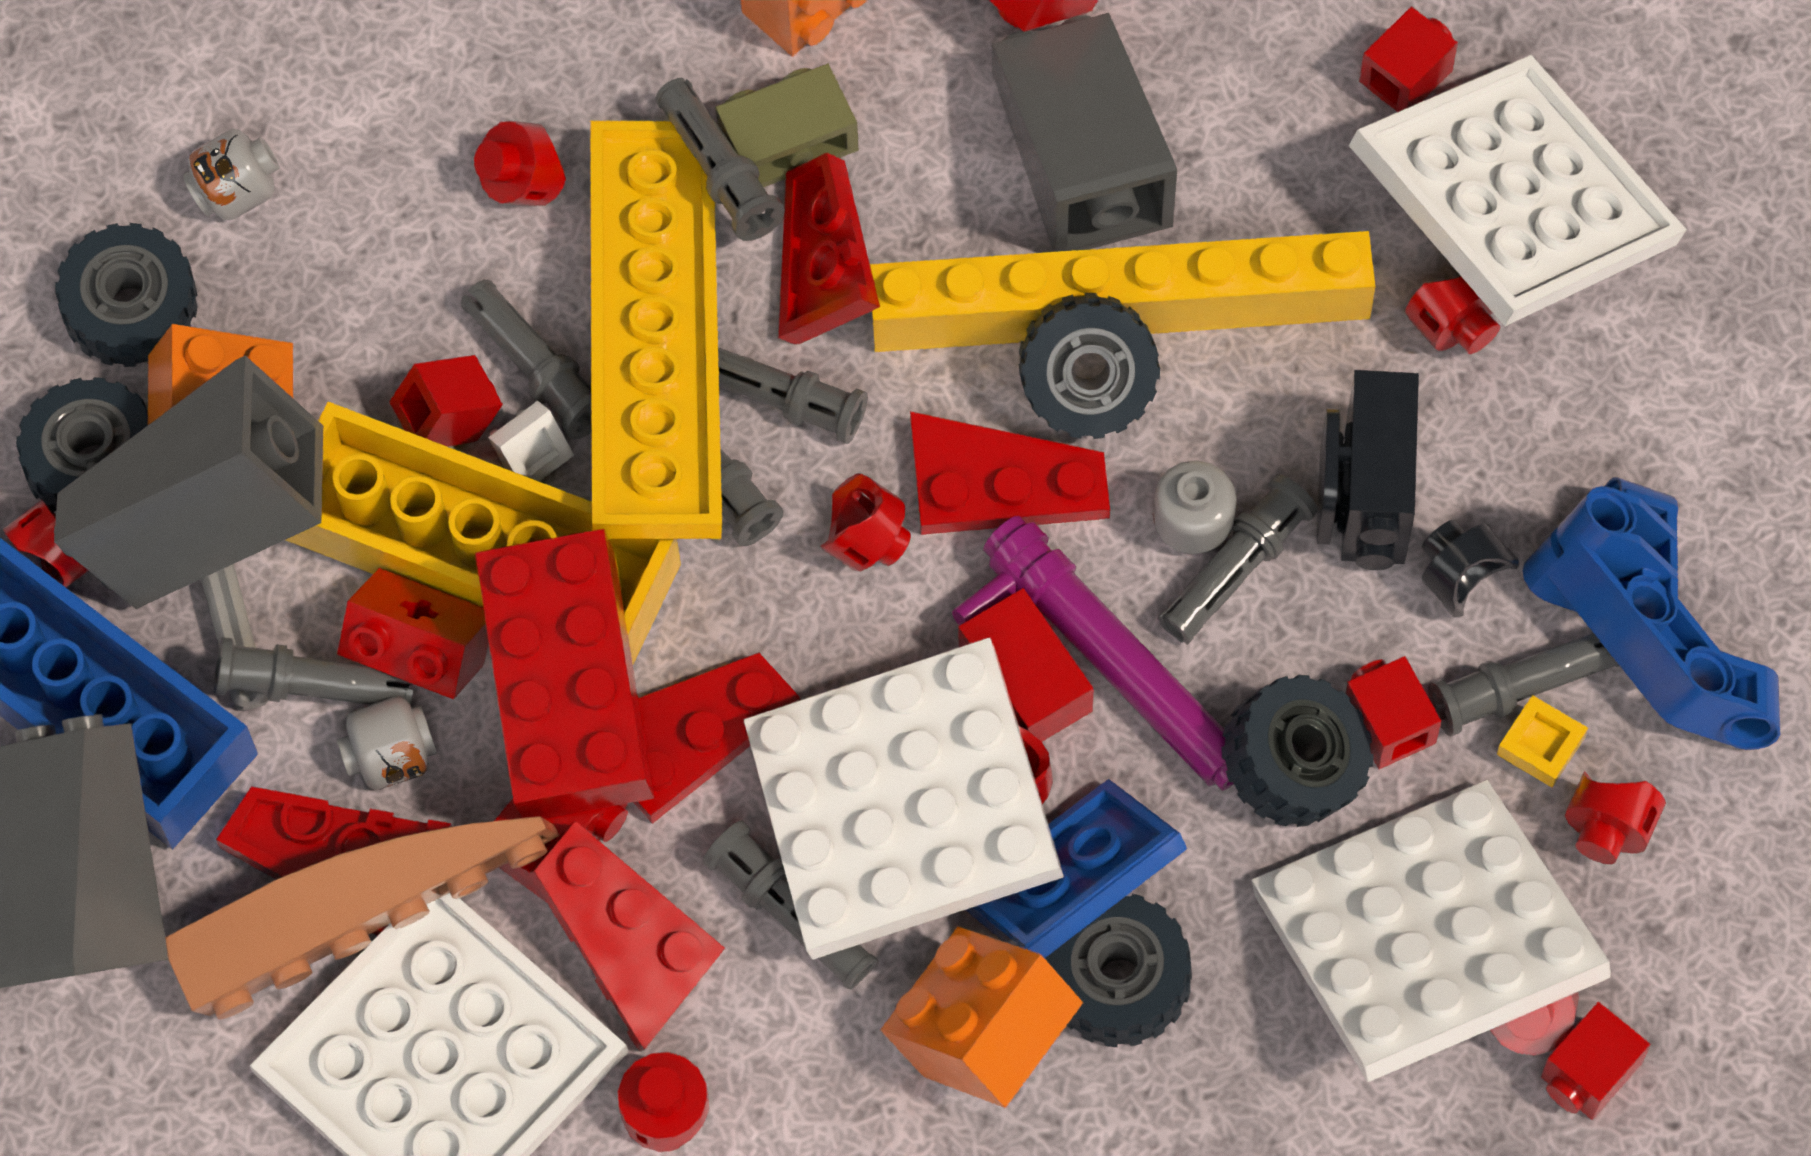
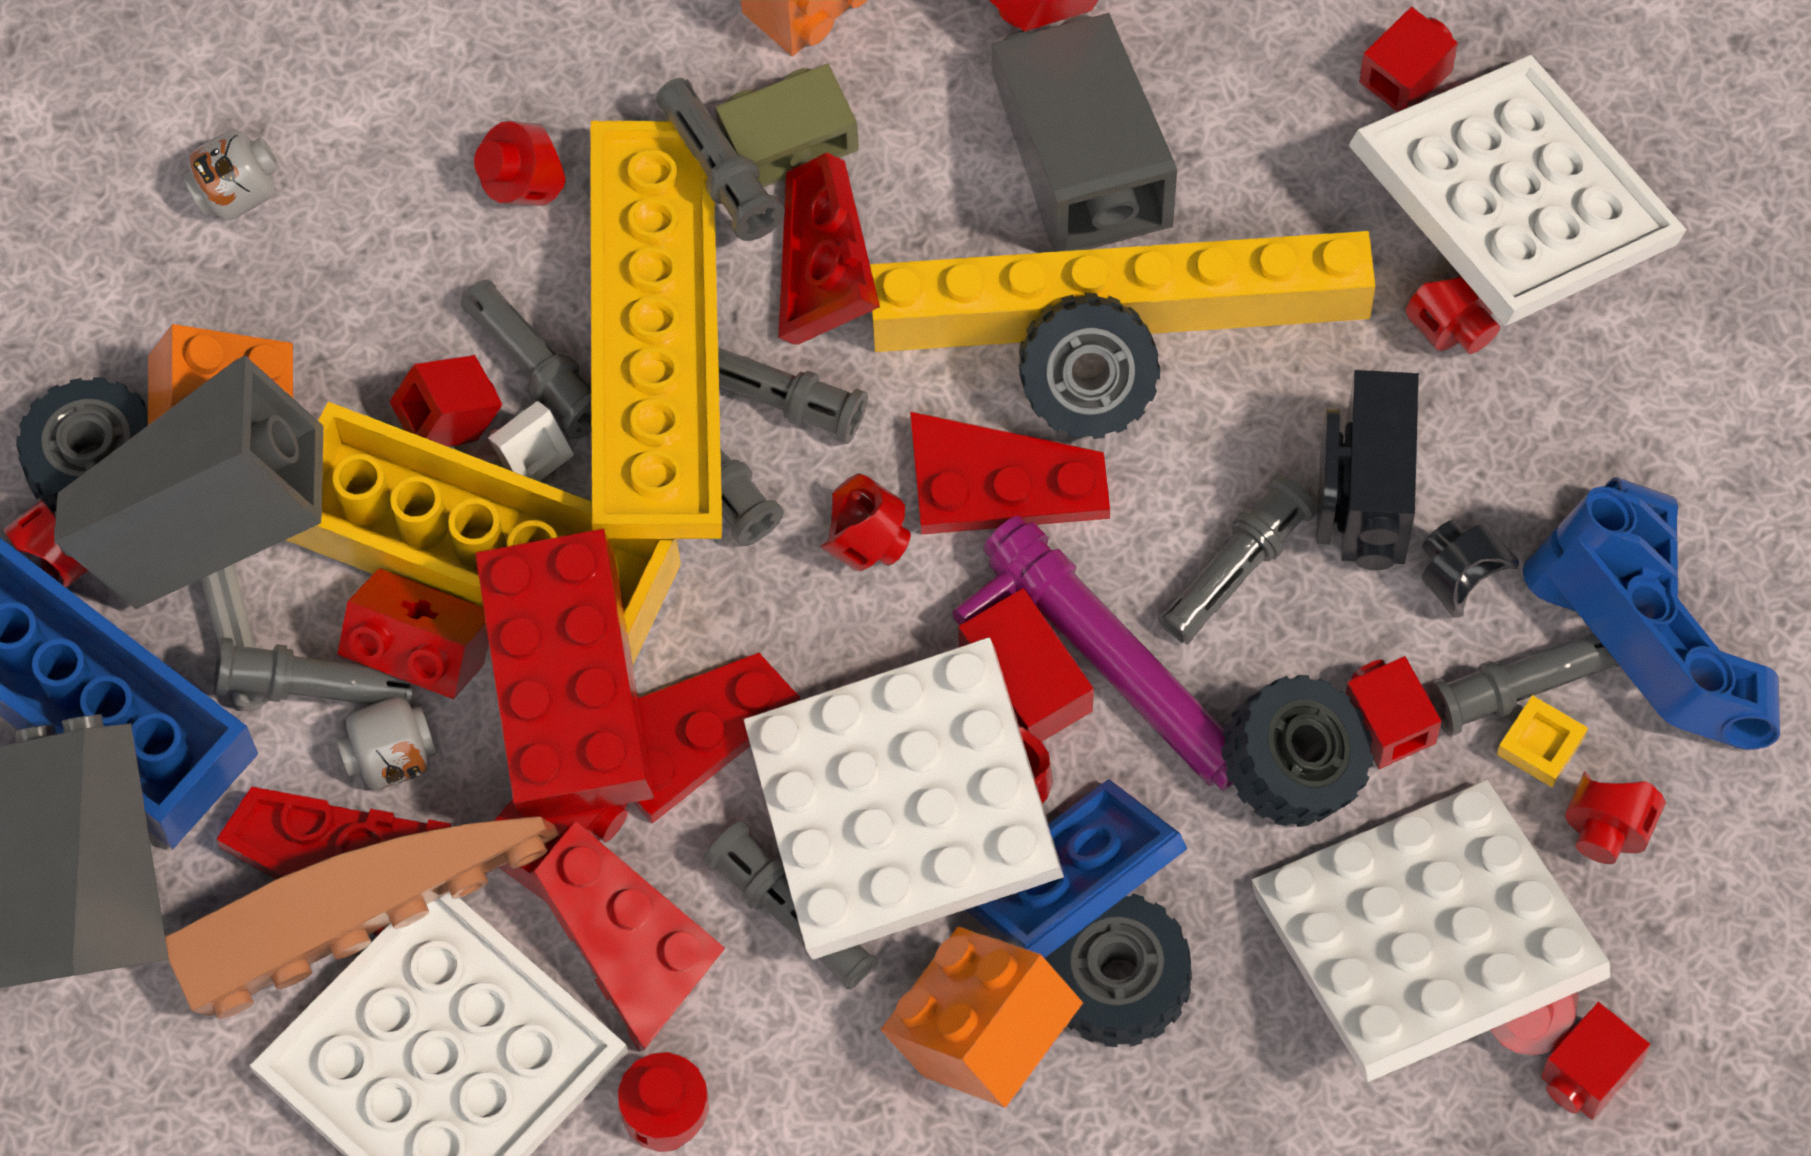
(118, 261): black wheel -> none
(1194, 507): light grey head -> none

